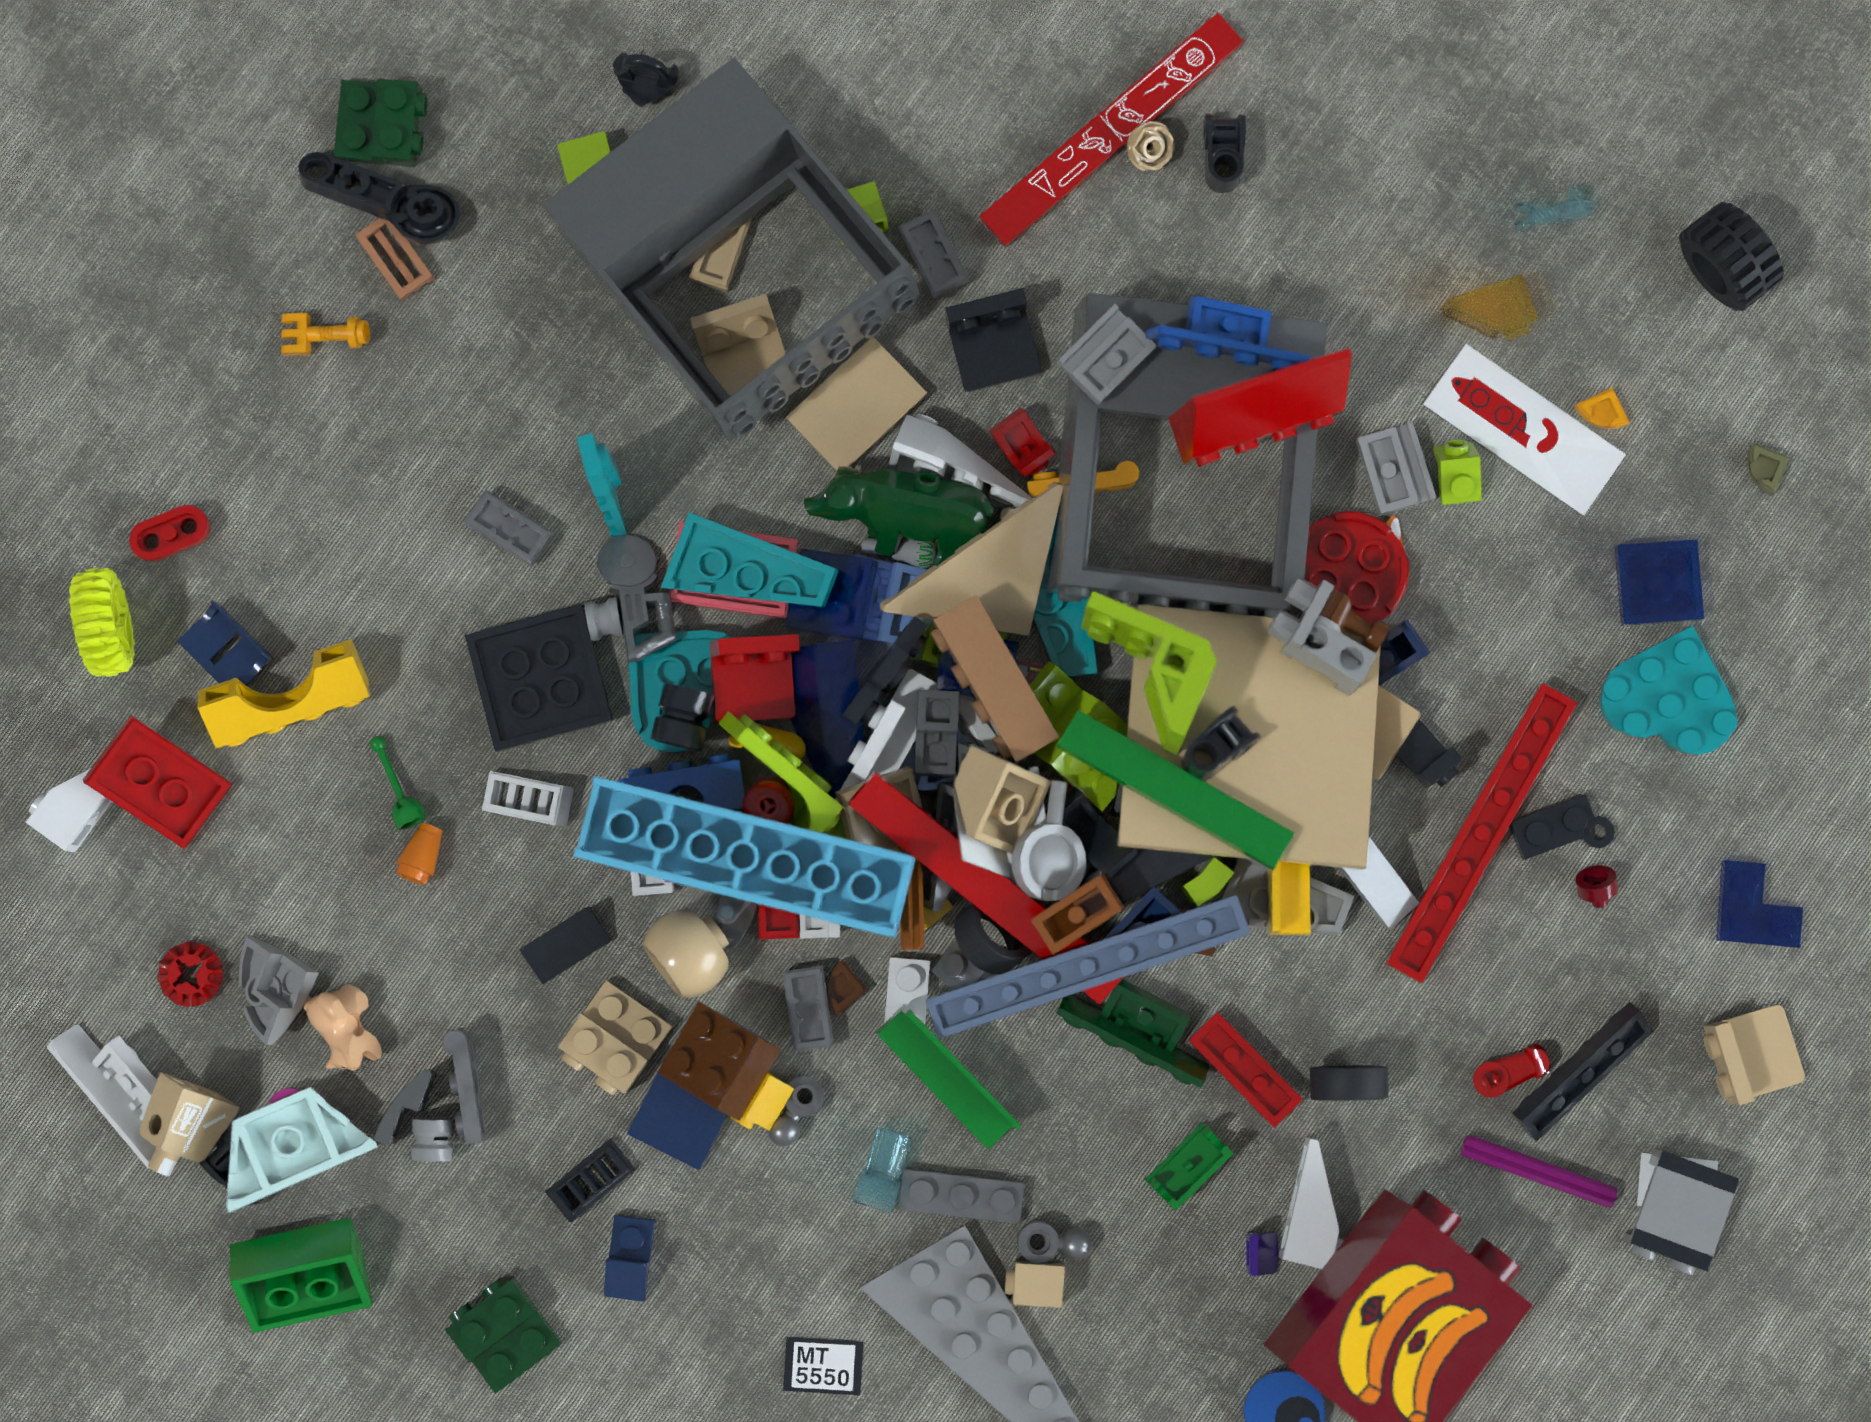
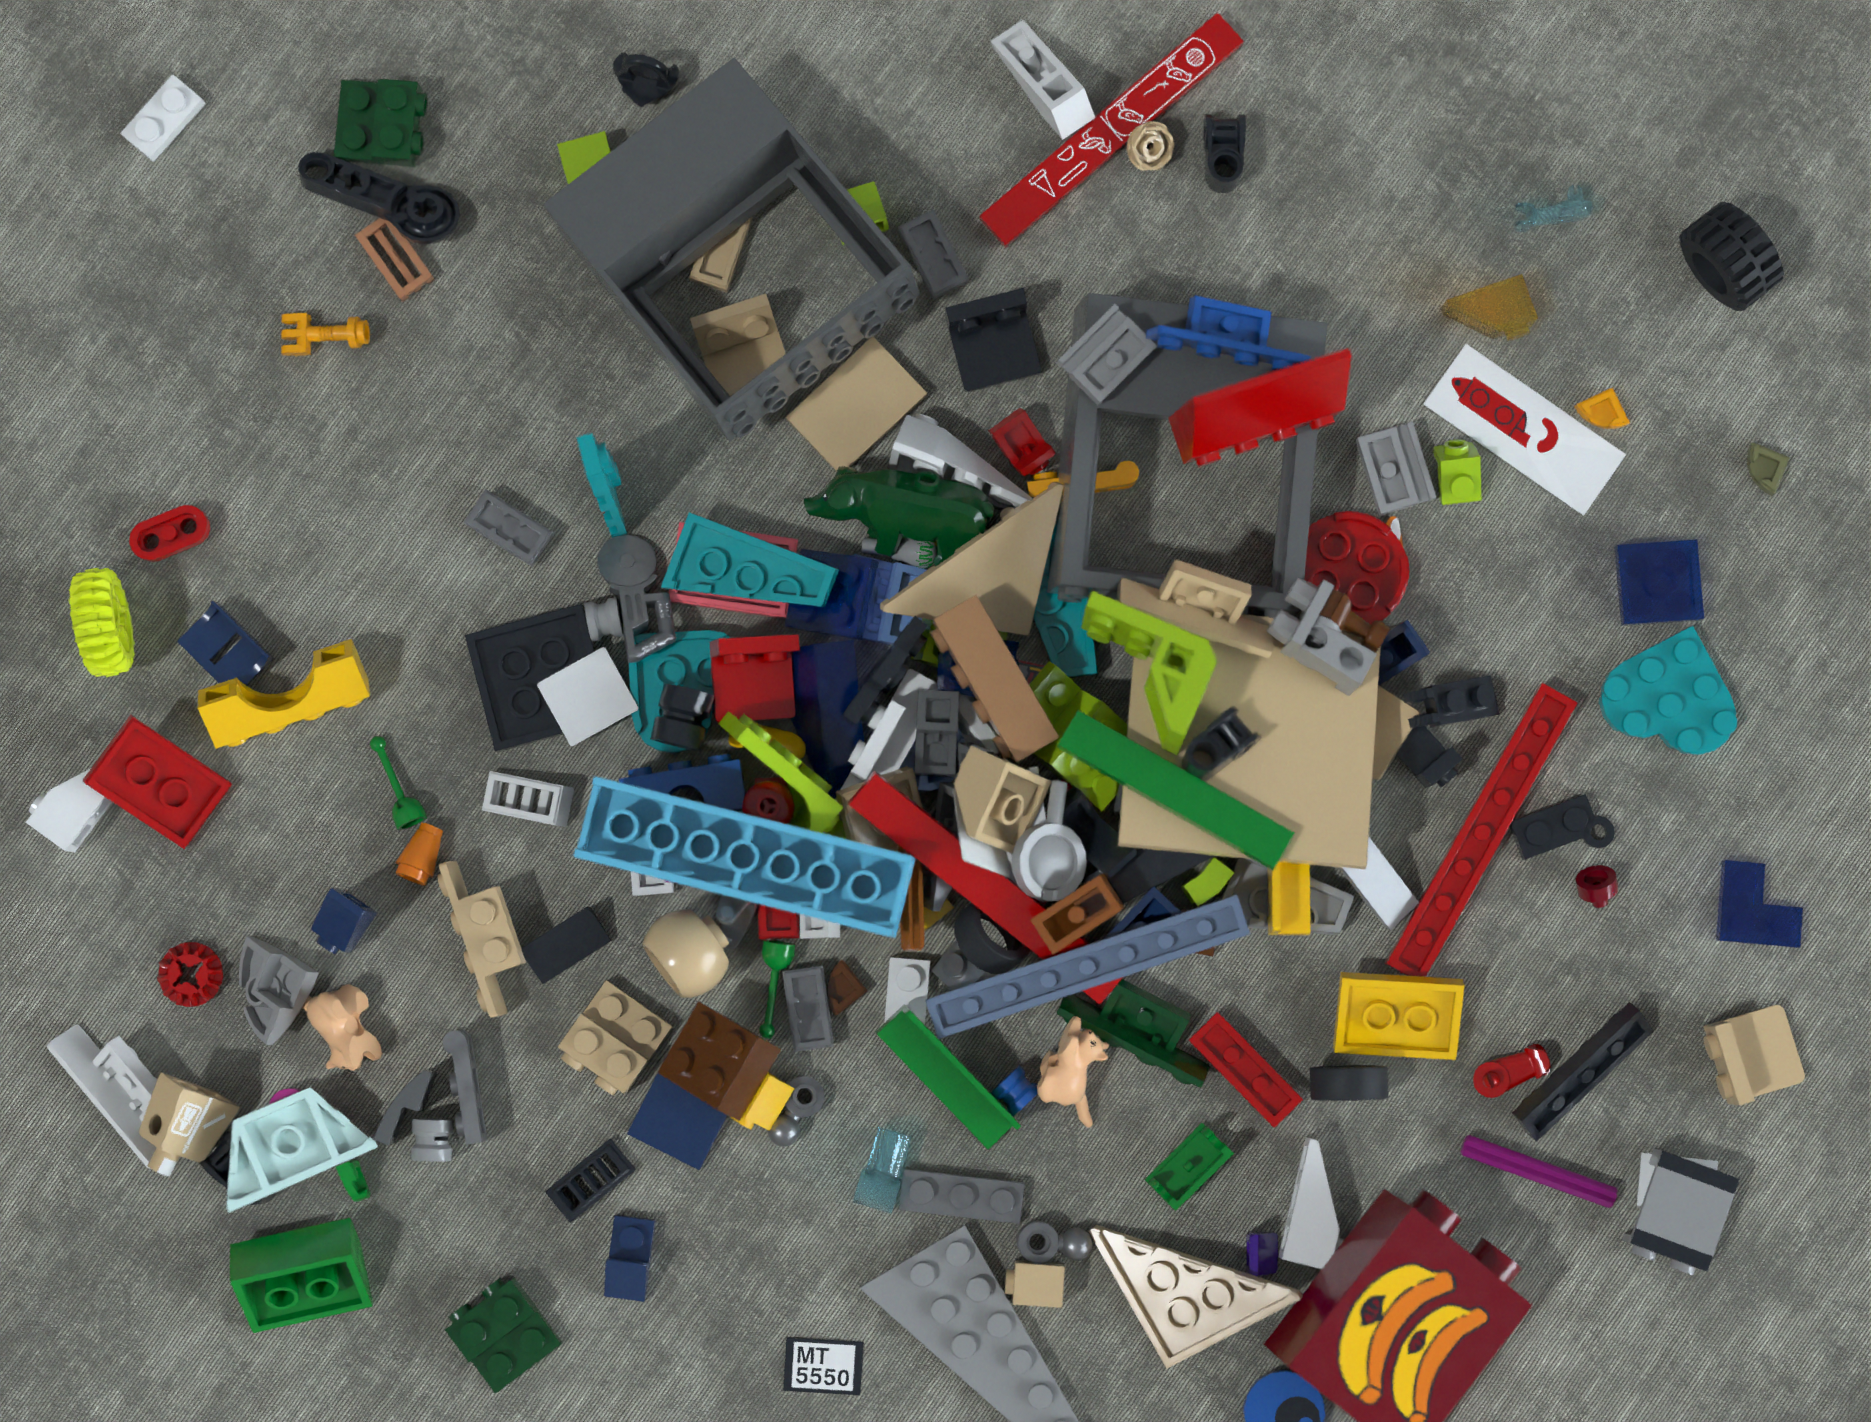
(163, 118): none -> white plate
(342, 921): none -> dark blue slope
(353, 1180): none -> green tile
(486, 933): none -> tan bracket
(587, 696): none -> white sticker
(777, 956): none -> green hinge
(1015, 1090): none -> blue wheel
(1044, 79): none -> white slope
(1066, 1071): none -> light nougat animal
(1186, 1299): none -> tan tile
(1201, 605): none -> tan bracket
(1398, 1015): none -> yellow plate
(1454, 702): none -> black hinge

